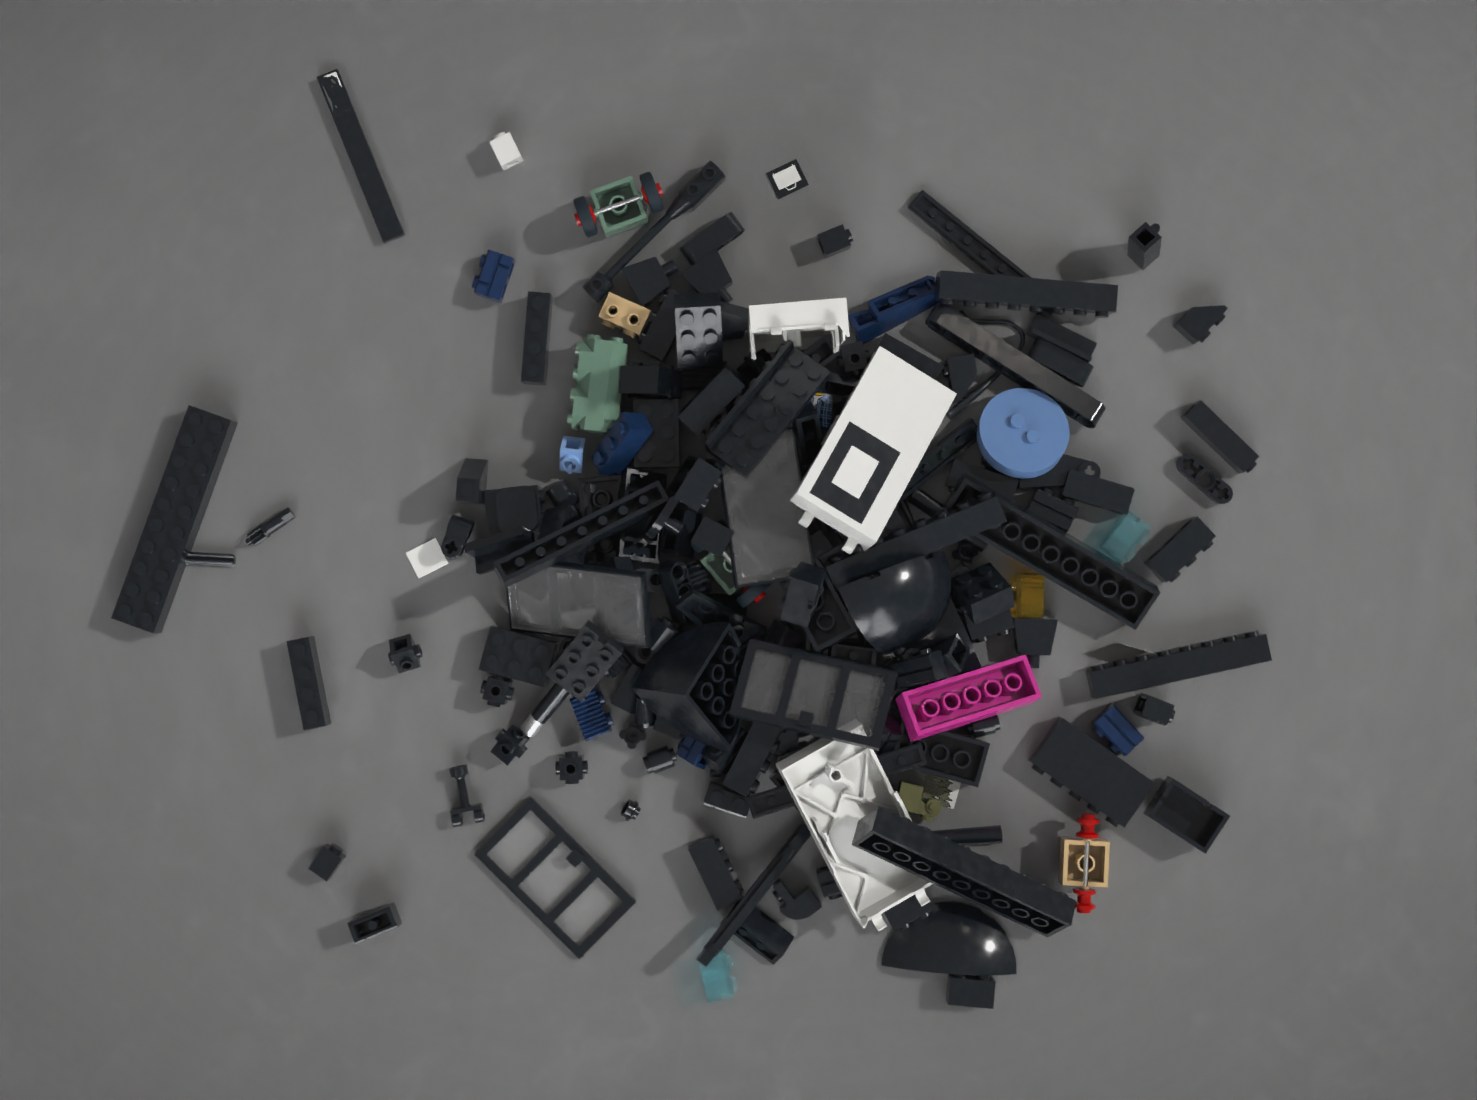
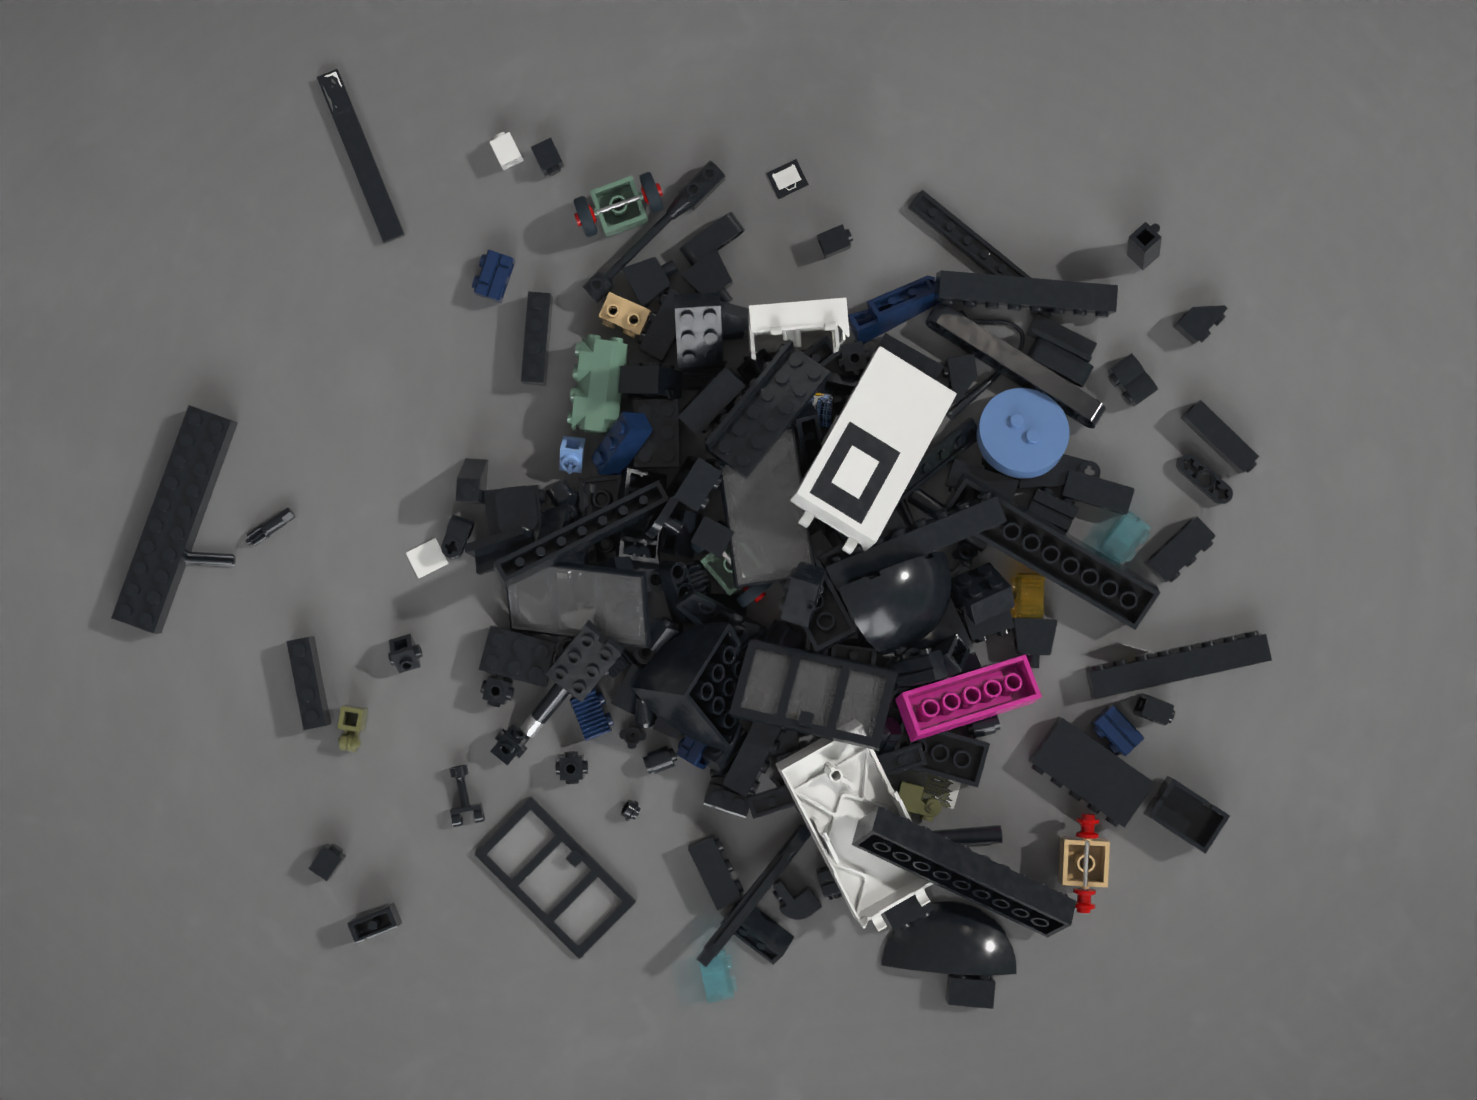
(352, 721): none -> olive brick
(547, 157): none -> black brick
(1132, 380): none -> black brick

